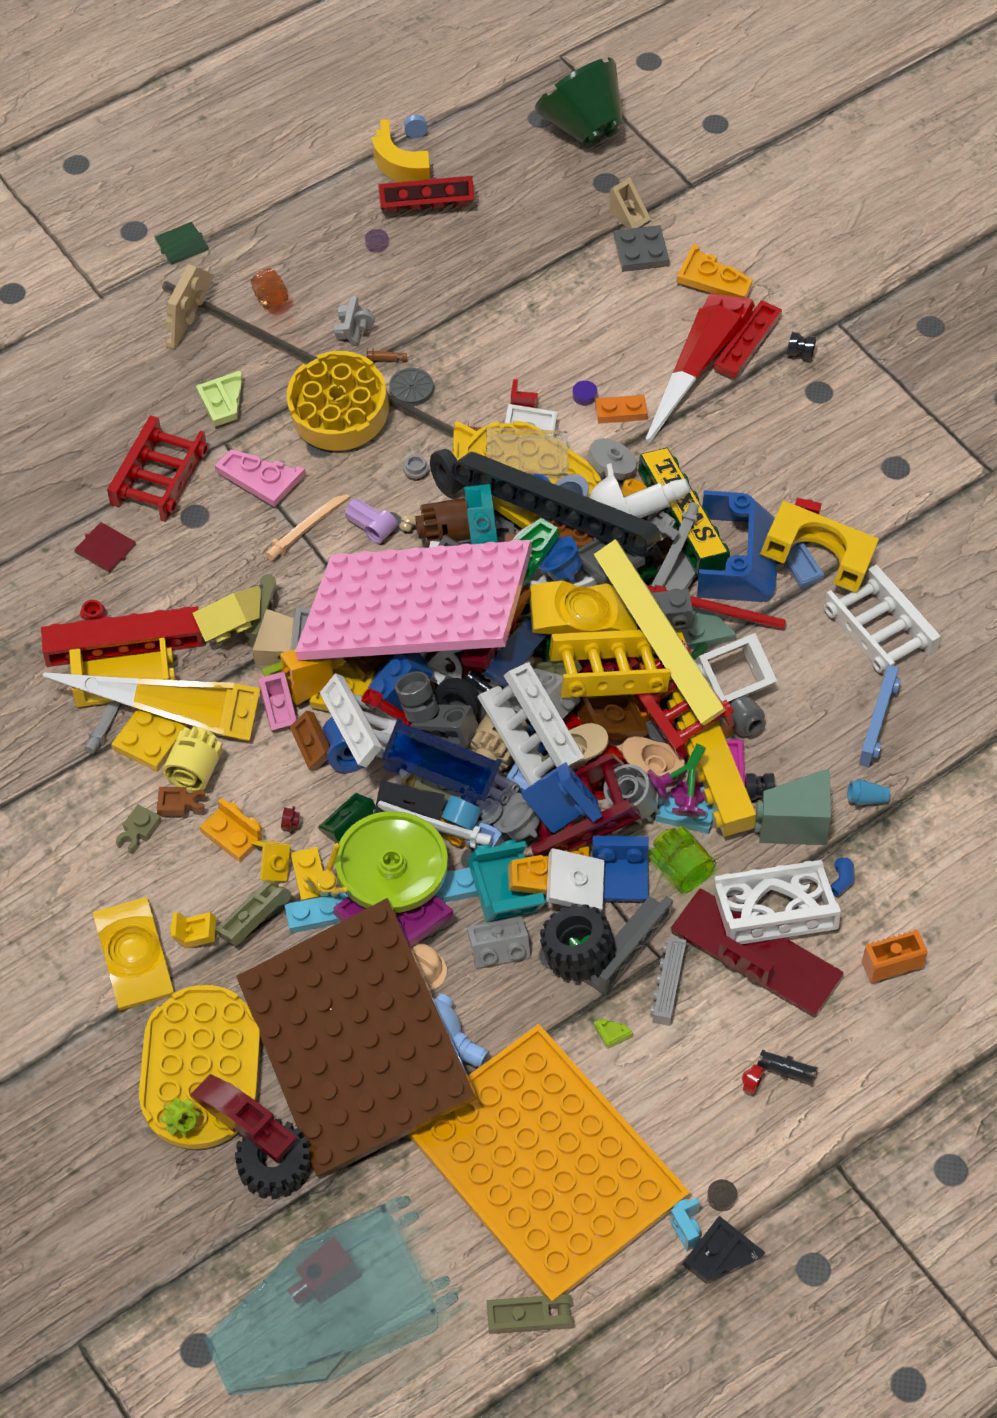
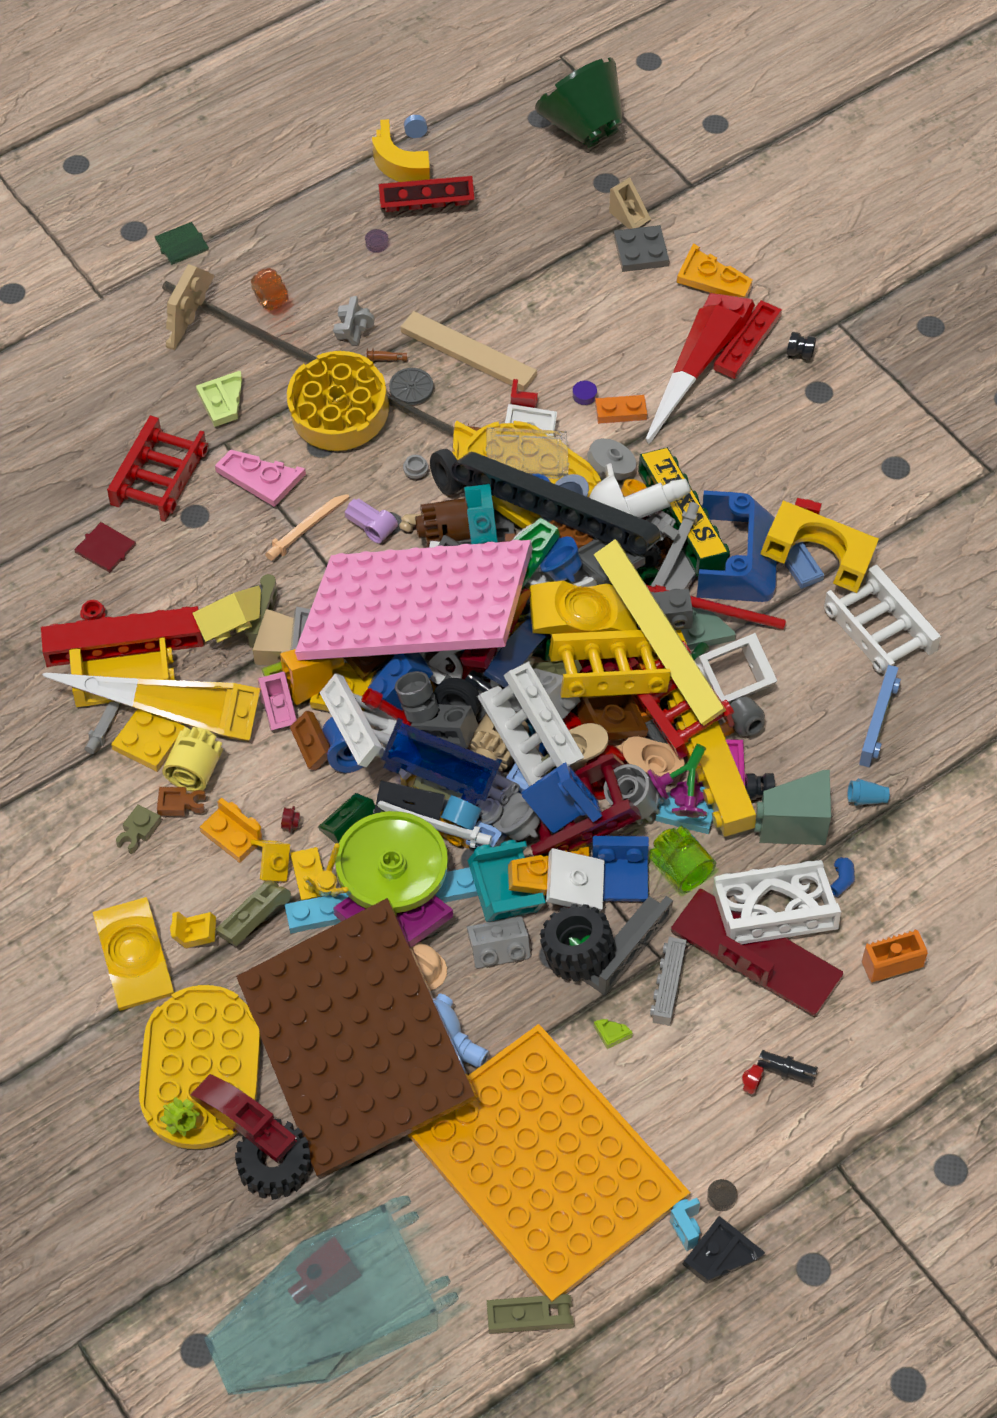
(468, 350): none -> tan tile

